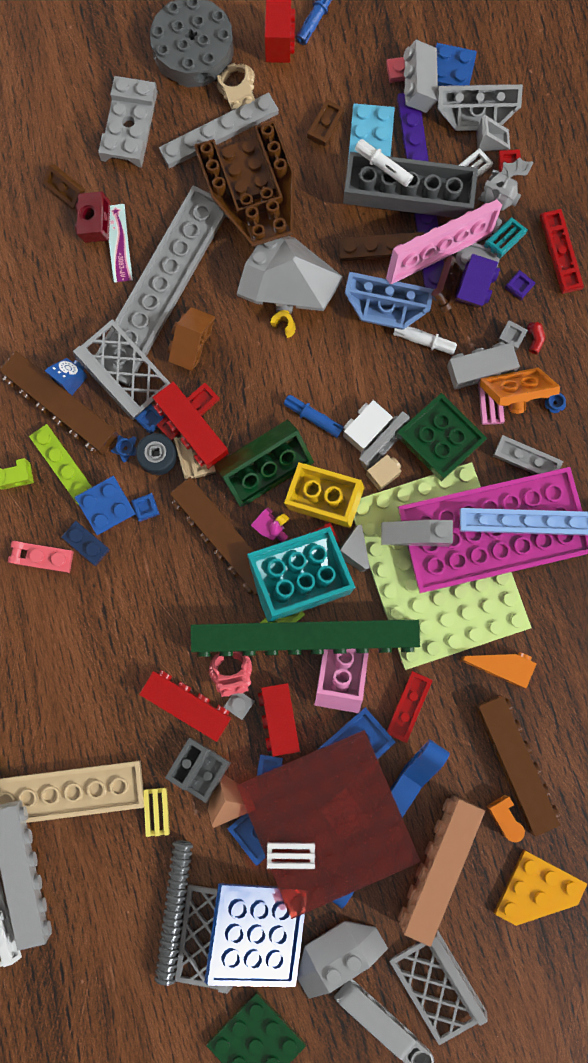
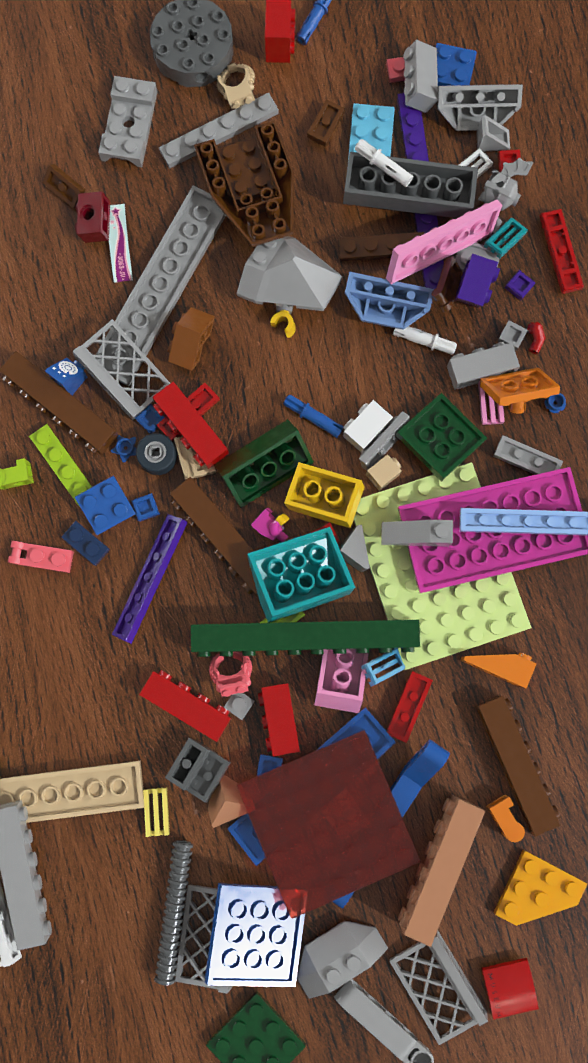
(149, 578): none -> dark purple plate
(291, 865): white tile -> none
(371, 673): none -> dark azure tile
(510, 988): none -> red slope

